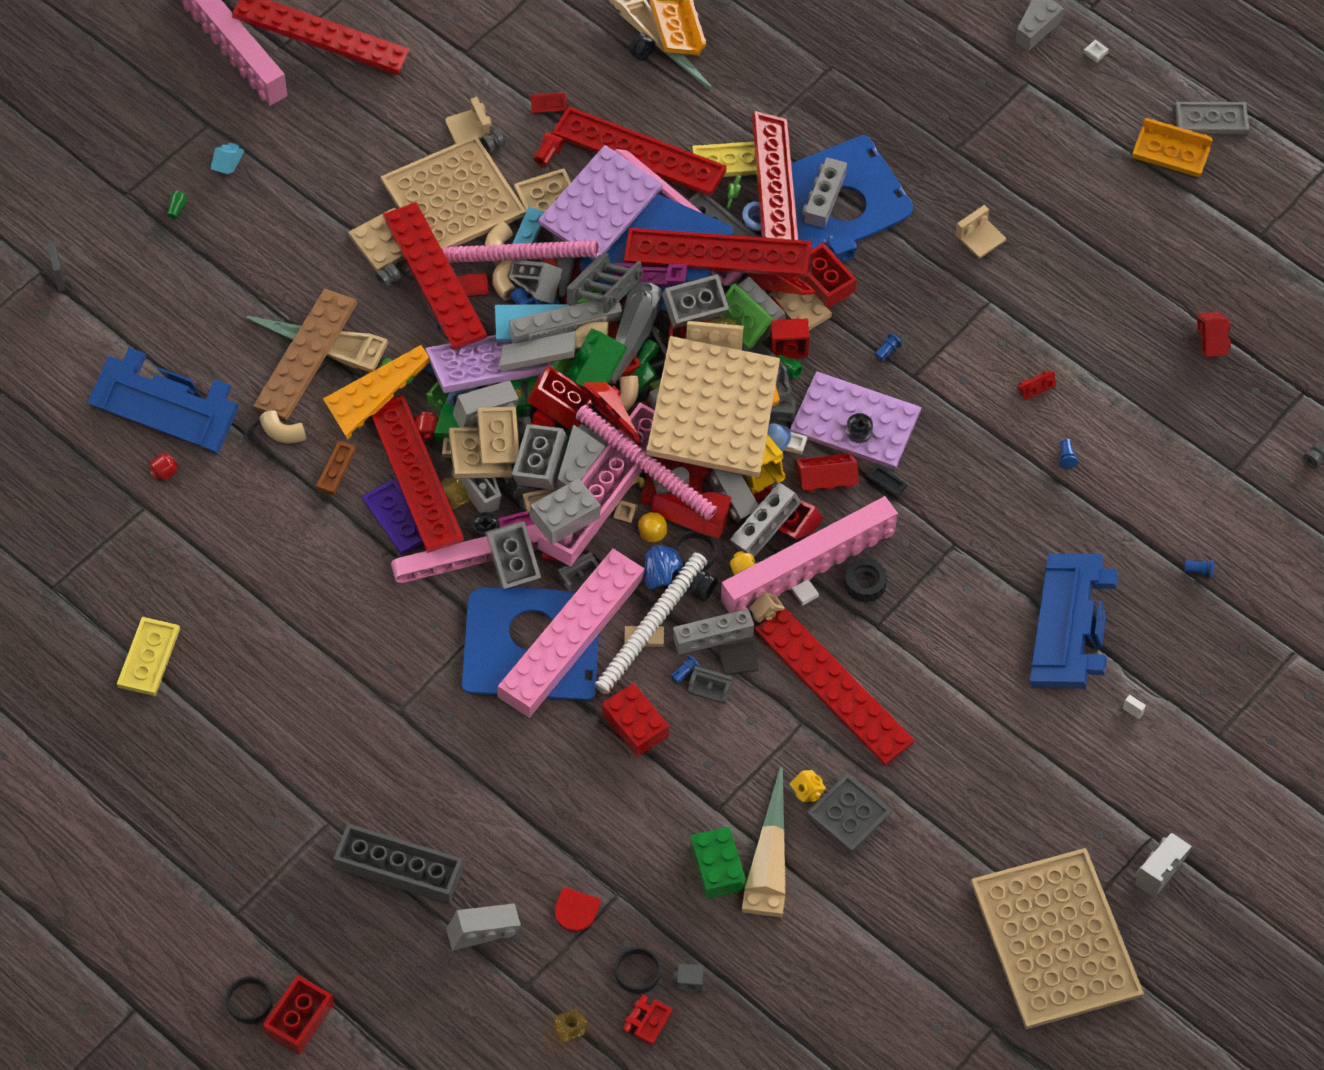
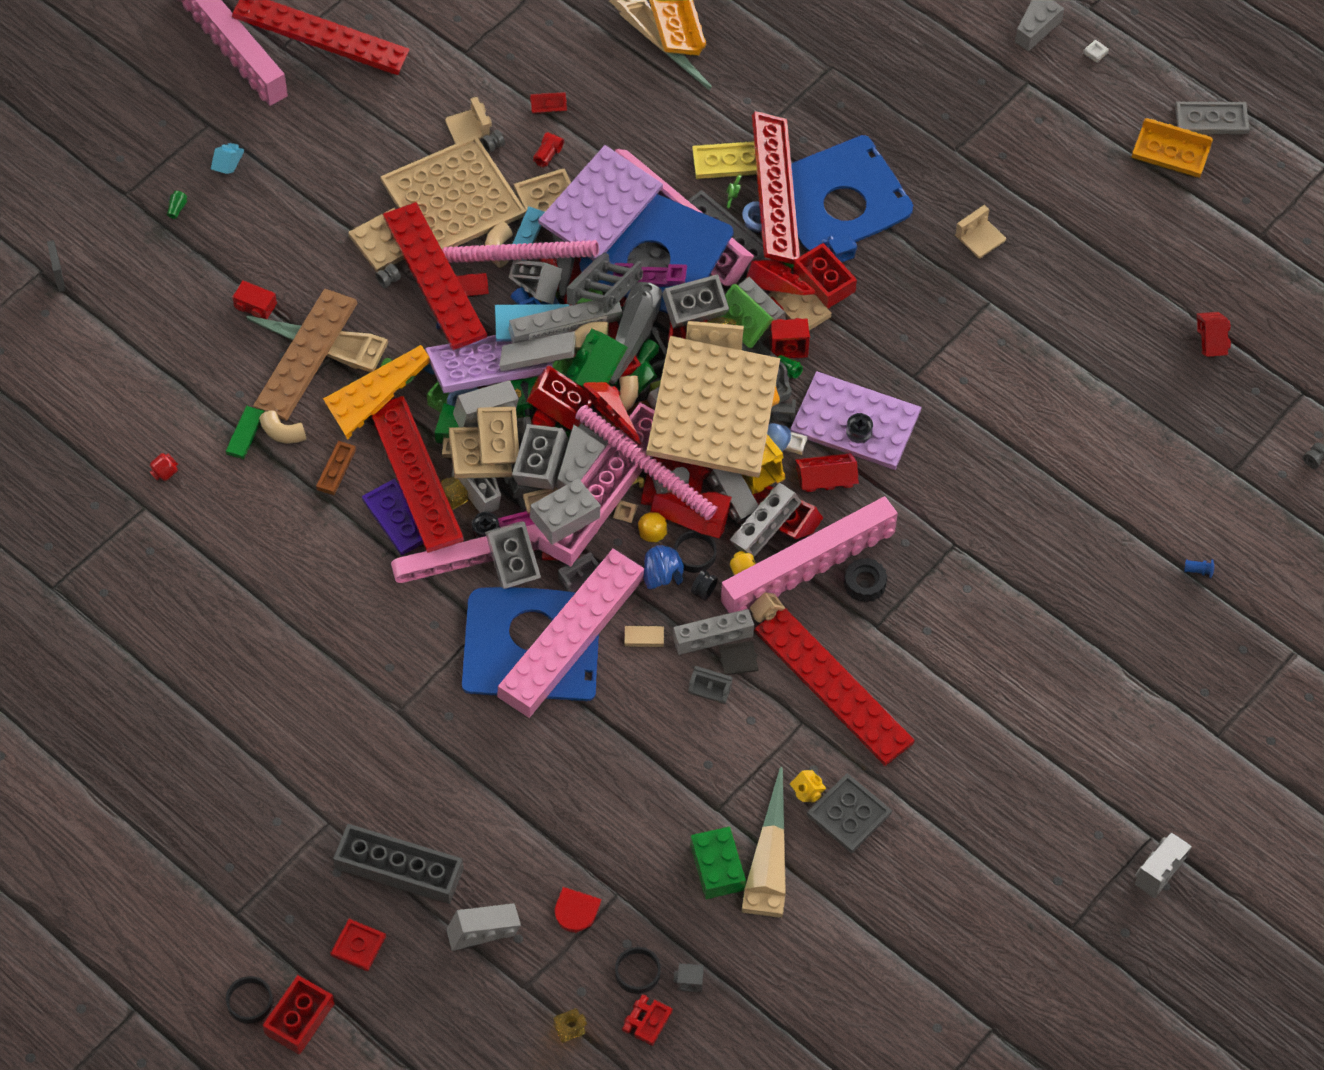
(148, 656): light yellow plate -> none
(164, 402): blue piece -> none
(244, 432): none -> green tile
(254, 300): none -> red piece
(358, 945): none -> red tile
(426, 425): red head -> none
(501, 280): tan cylinder -> none
(635, 719): red brick -> none
(642, 46): black wheel -> none
(650, 623): white piece -> none
(660, 157): red plate -> none
(685, 670): blue pin -> none
(718, 252): red plate -> none
(805, 592): white tile -> none
(825, 192): light grey brick -> none
(886, 481): black tile -> none
(889, 345): blue pin -> none
(1039, 385): red hinge -> none
(1056, 938): tan plate -> none
(1067, 619): blue piece -> none
(1068, 457): blue pin -> none
(1134, 707): white tile -> none

